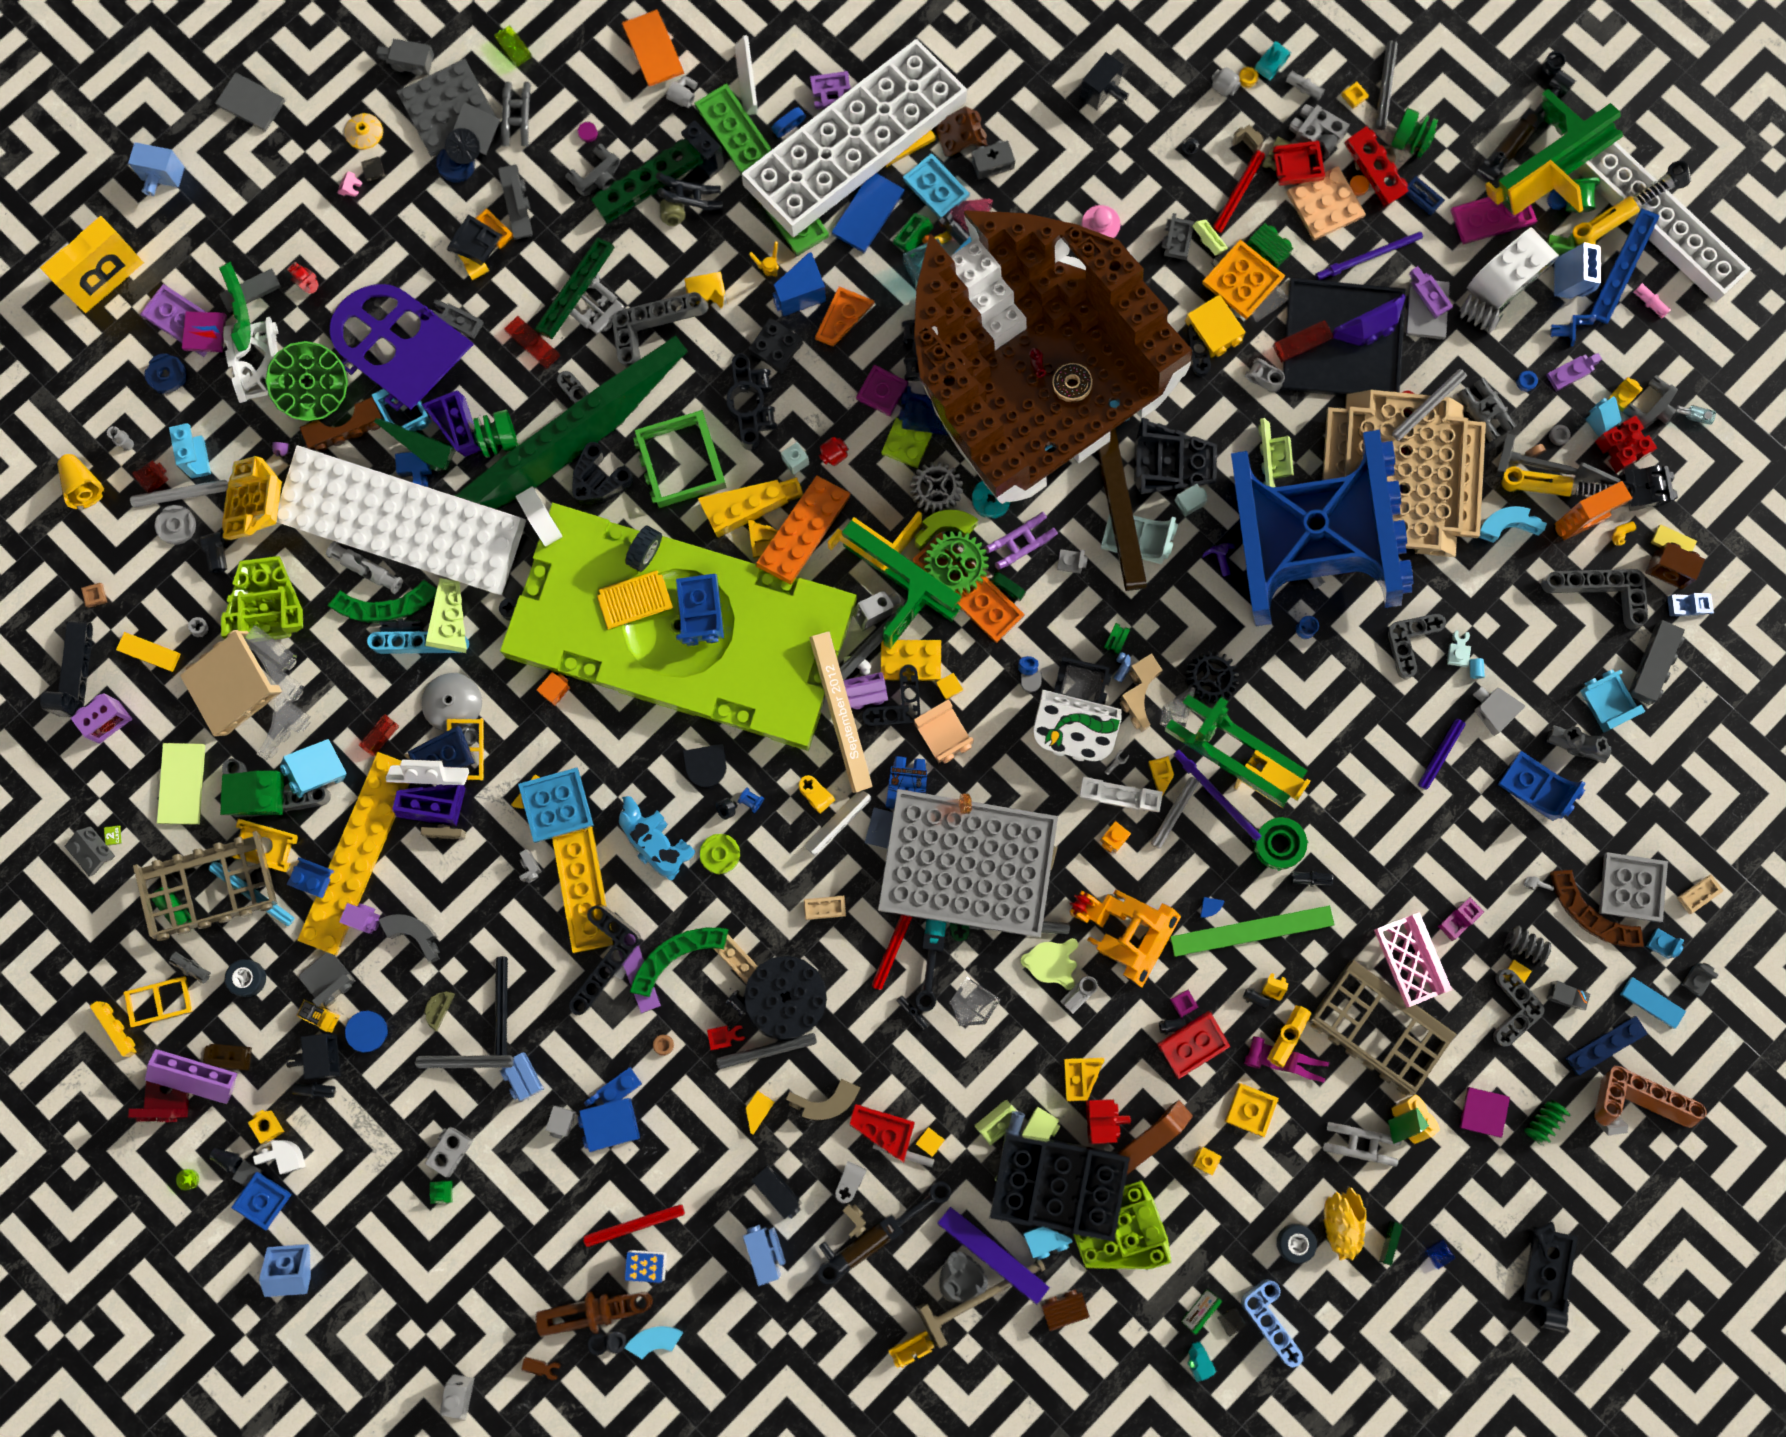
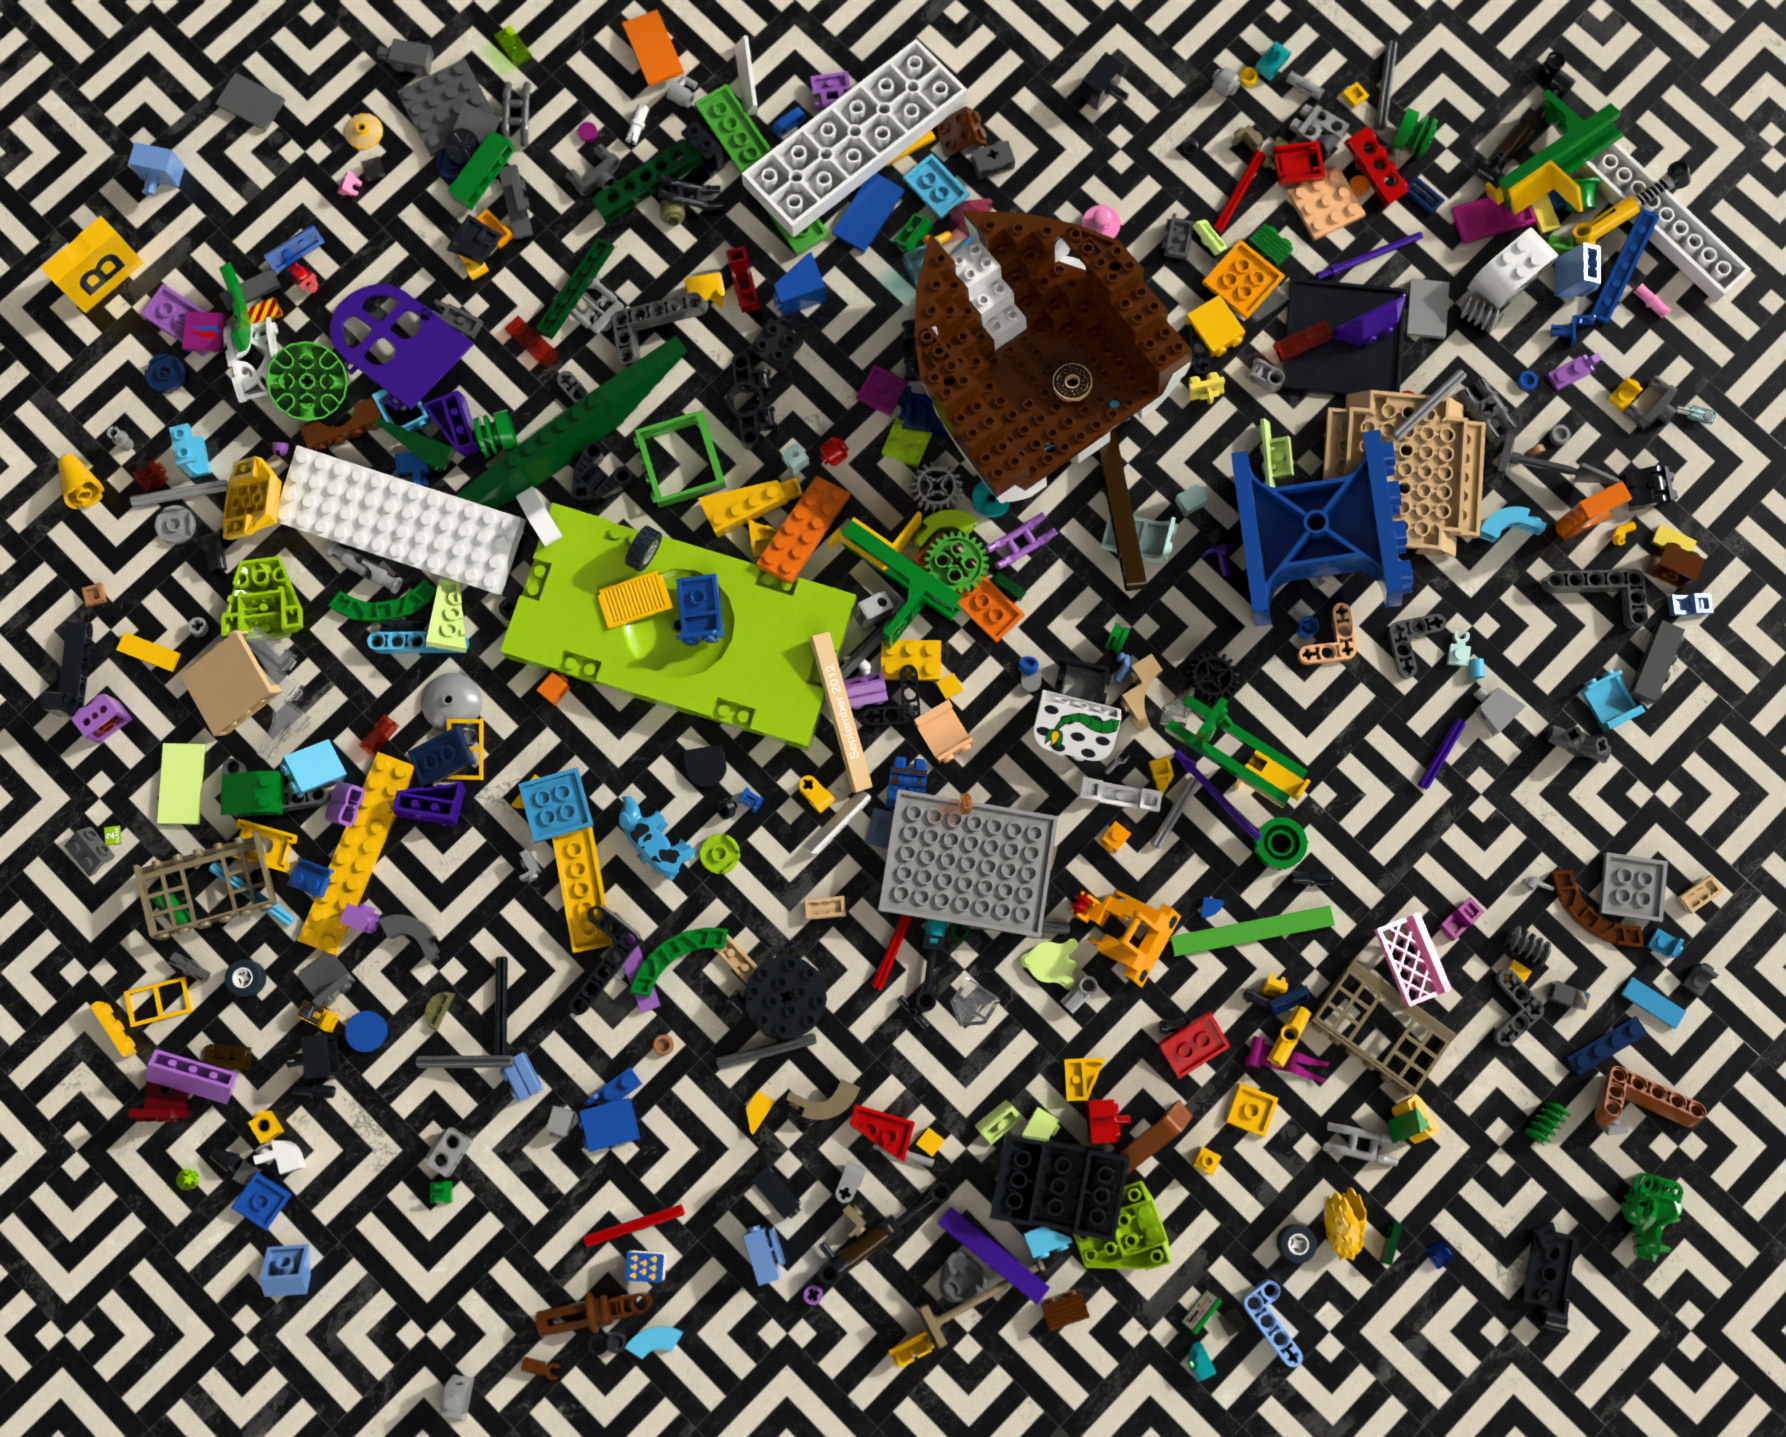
(265, 309): none -> tile
(294, 248): none -> blue plate
(344, 804): none -> medium lavender brick
(426, 773): white bracket -> none
(443, 832): dark tan plate -> none
(481, 170): none -> green brick
(637, 124): none -> white pin
(721, 1036): red plate -> none
(743, 279): none -> dark red arch
(769, 264): yellow plant -> none
(819, 1296): none -> medium lavender bush
(842, 315): orange wing -> none
(954, 228): black bar -> none
(1015, 1123): sand blue pin -> none
(1037, 362): dark red arm -> none
(1072, 561): light grey bracket -> none
(1171, 459): black wedge -> none
(1184, 1003): magenta tile -> none
(1207, 389): none -> light yellow hips
(1289, 1000): none -> dark blue tile
(1336, 647): none -> light nougat beam
(1430, 292): medium lavender hinge -> none
(1484, 1112): magenta tile -> none
(1541, 787): blue bracket -> none
(1545, 215): none -> light yellow tile
(1555, 484): yellow piece -> none
(1604, 416): medium azure slope -> none
(1626, 444): red brick -> none
(1659, 1210): none -> green animal

